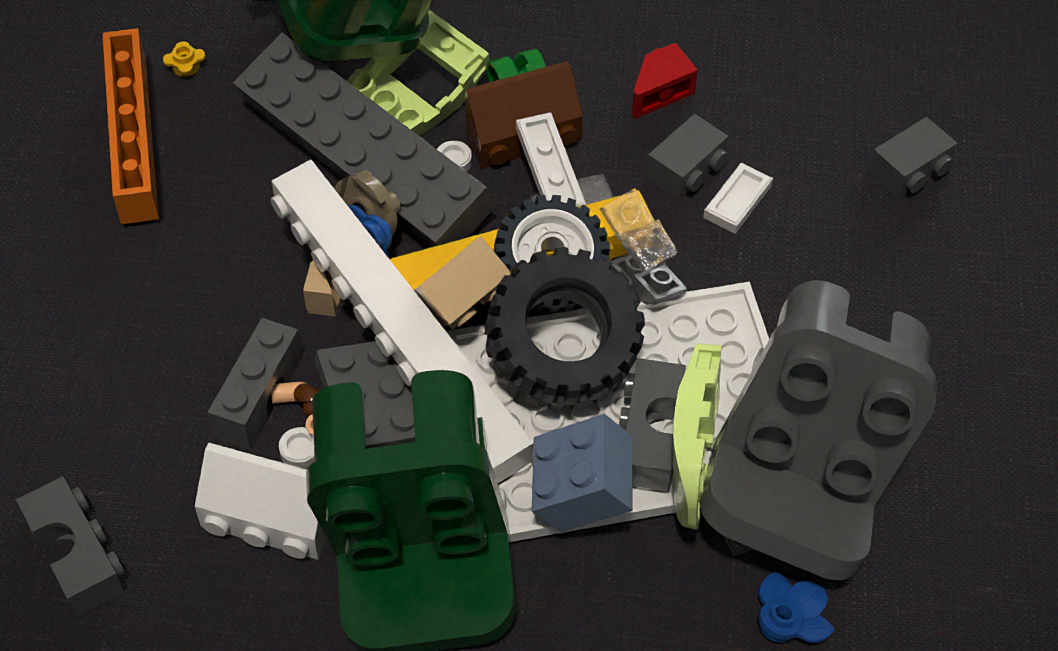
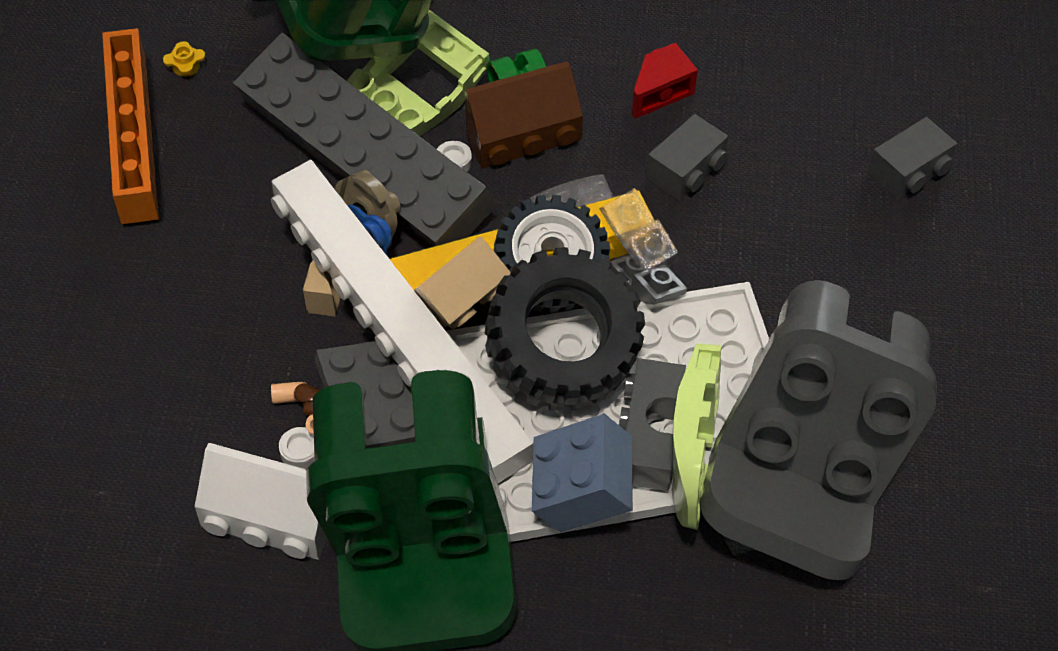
(86, 573): dark grey arch -> none
(242, 401): dark grey arch -> none
(548, 158): white tile -> none
(738, 198): white tile -> none
(793, 610): blue plate -> none

